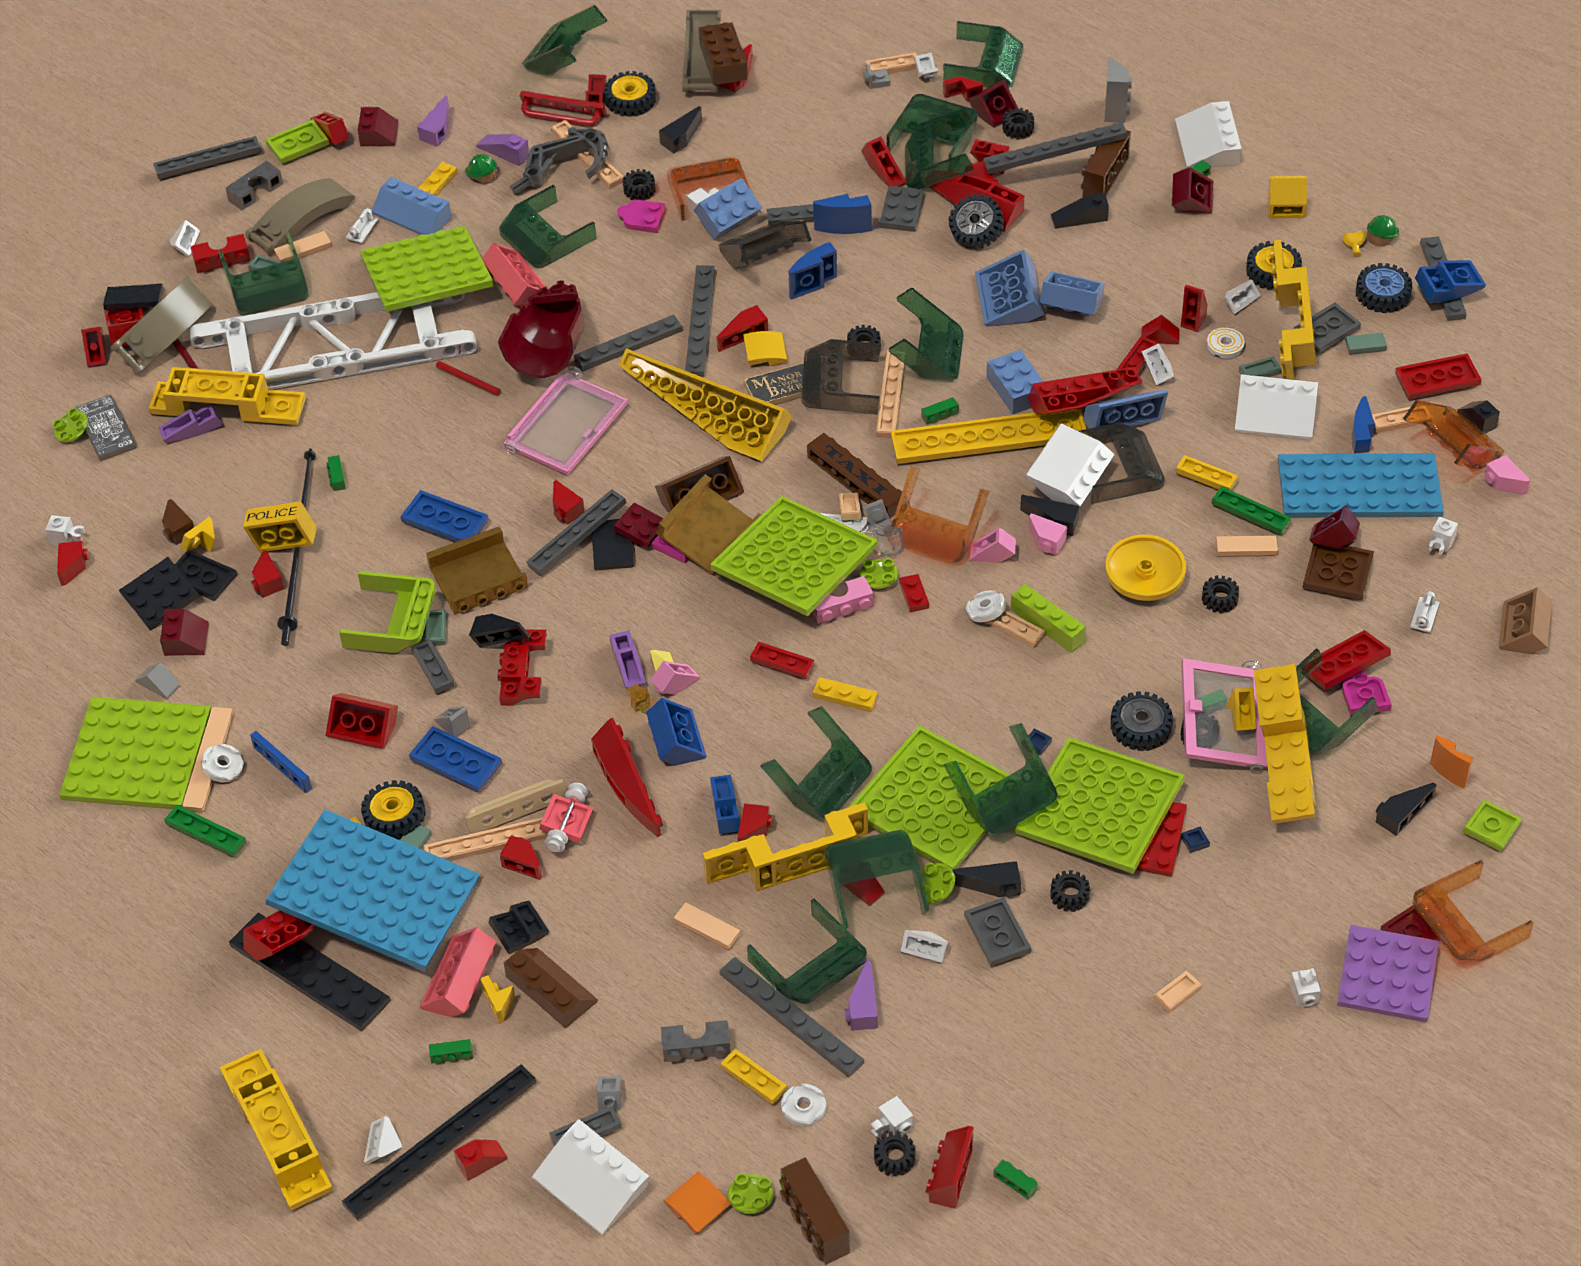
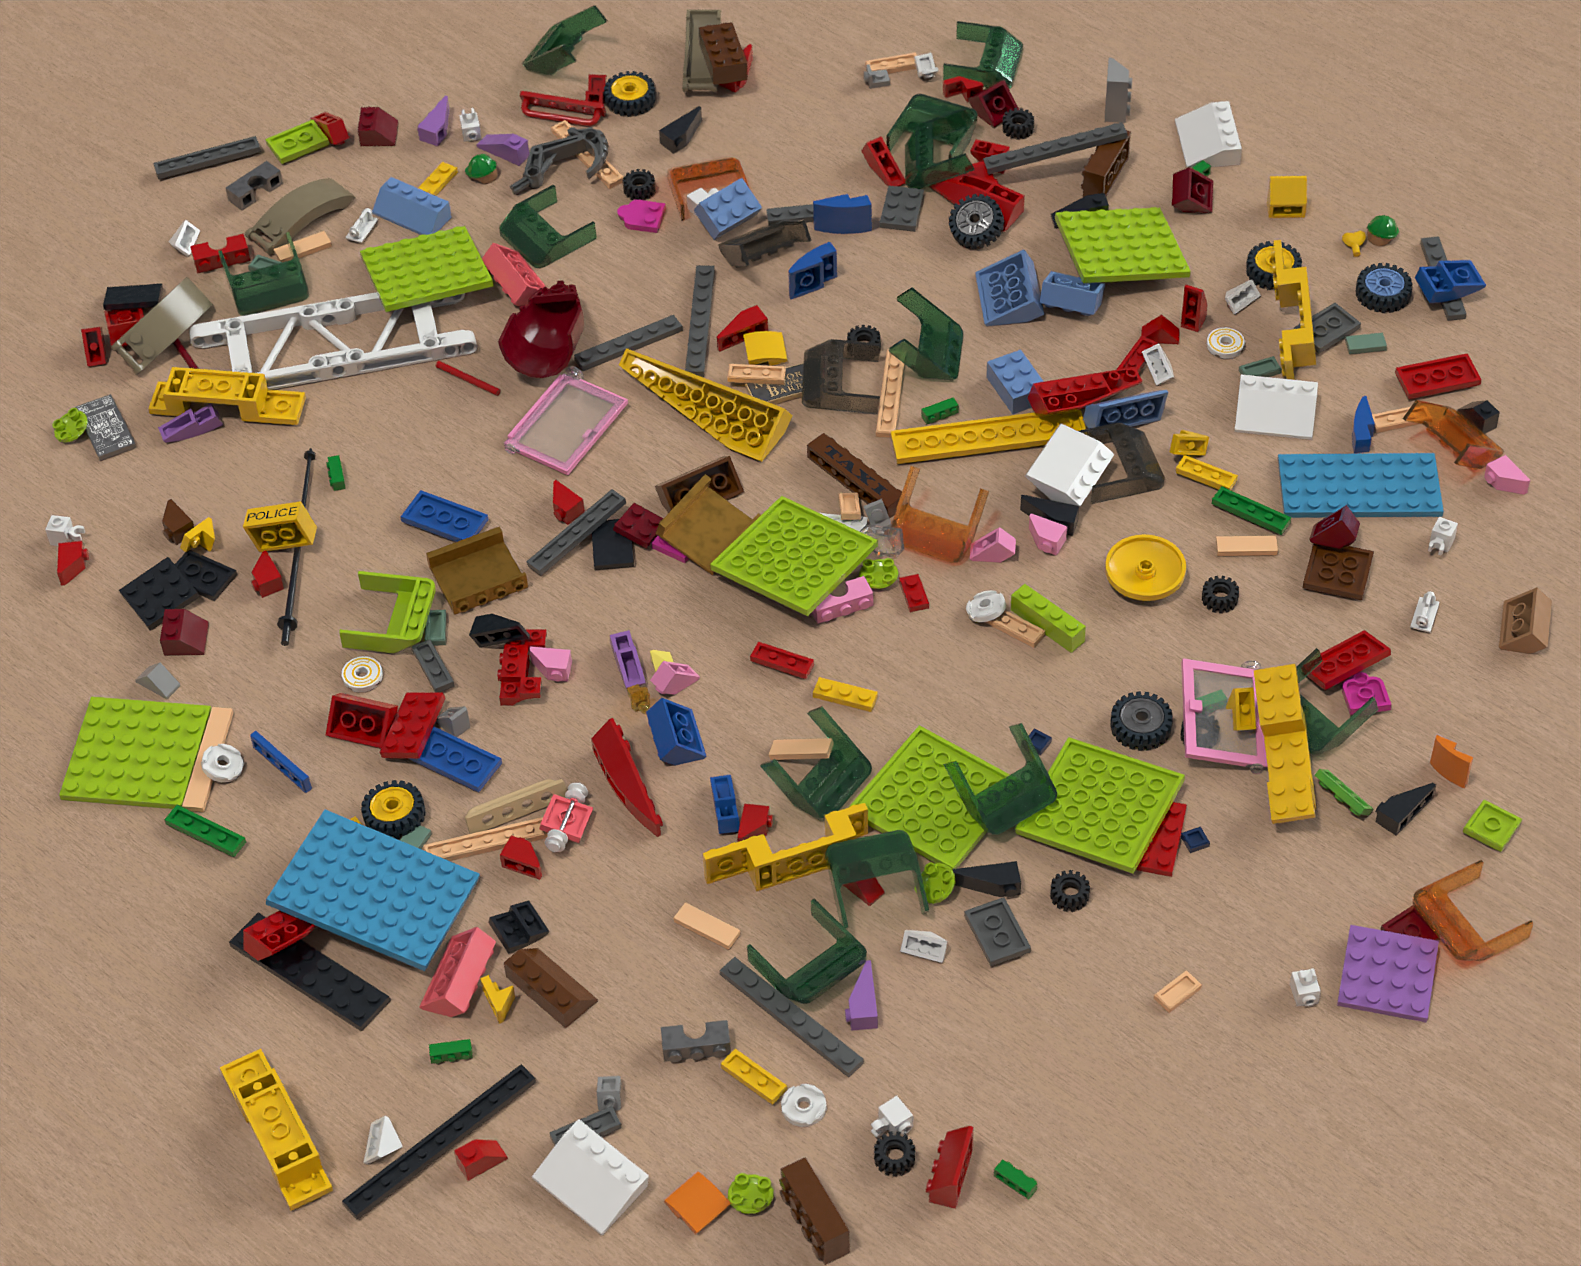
(359, 665): none -> white tile
(412, 725): none -> red plate
(470, 126): none -> white brick
(552, 663): none -> bright pink slope
(756, 374): none -> light nougat tile
(801, 749): none -> light nougat tile
(1122, 245): none -> lime plate
(1189, 443): none -> yellow slope
(1343, 792): none -> bright green plate

